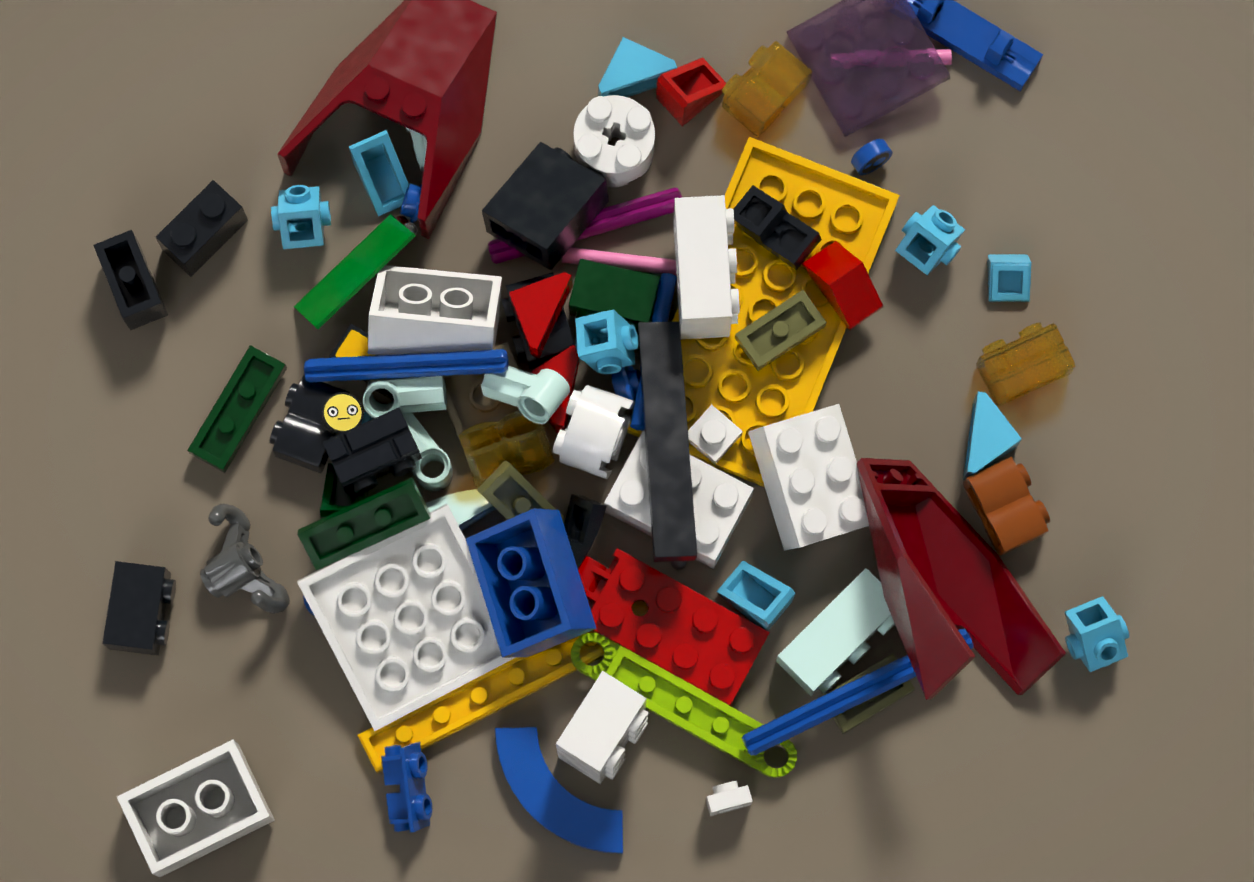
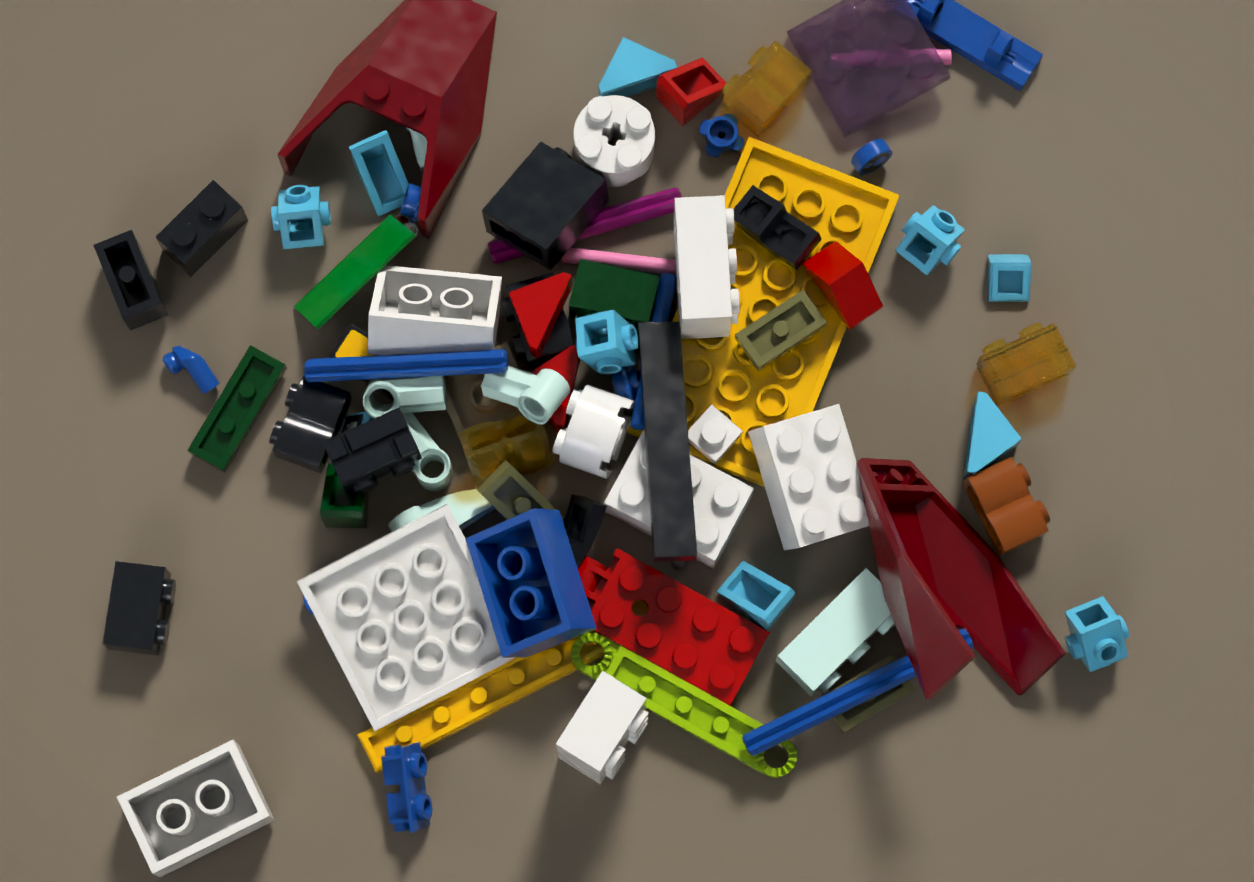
(194, 364): none -> blue arm
(240, 564): dark grey piece -> none
(341, 413): light yellow tile -> none
(364, 524): dark green plate -> none
(550, 802): blue tile -> none
(726, 124): none -> blue plate
(728, 798): white plate -> none

